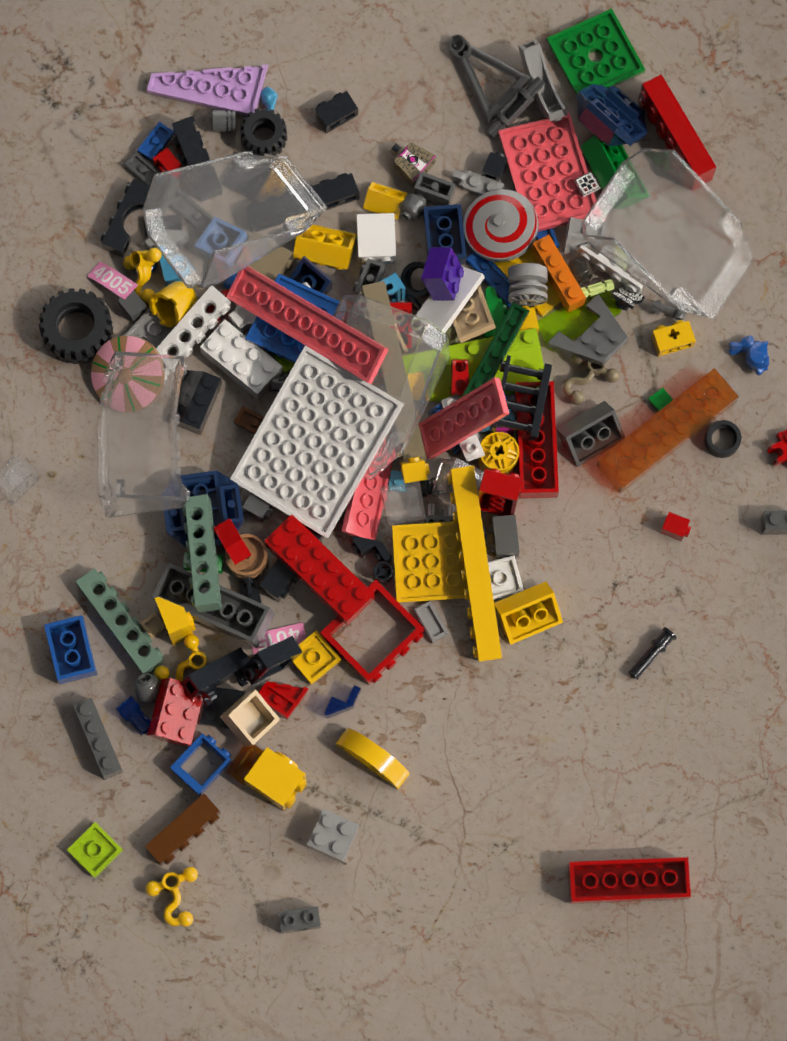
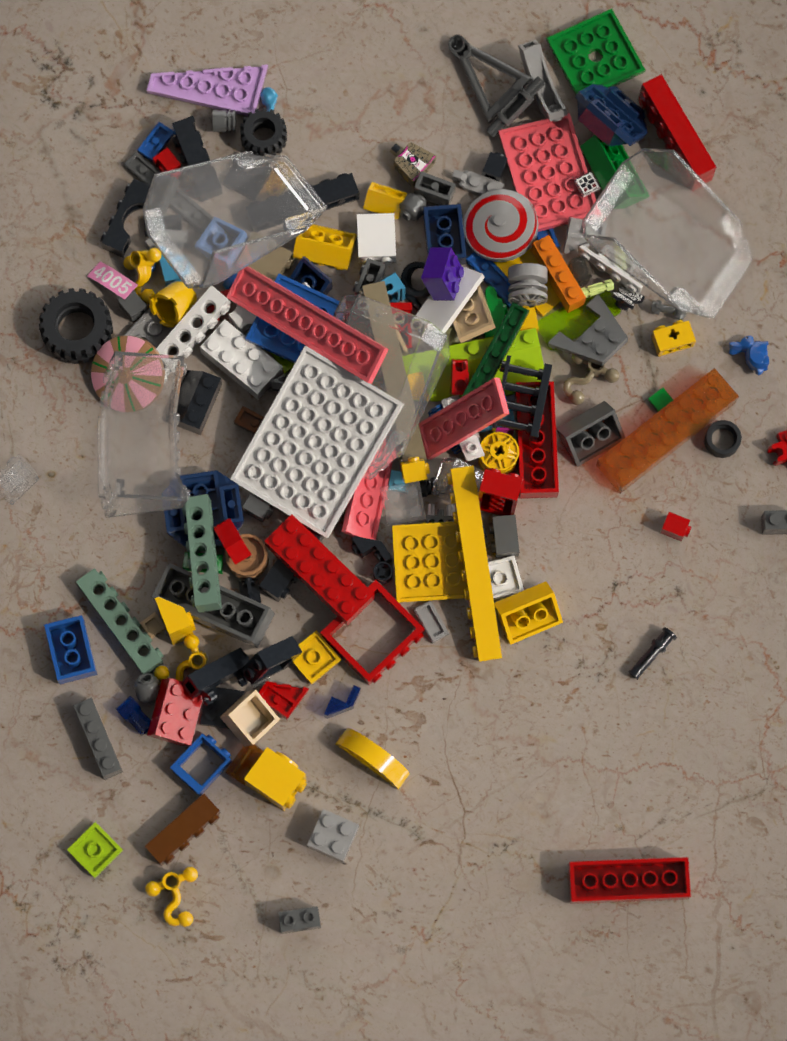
(276, 635): bright pink sticker -> none
(336, 111): black brick -> none

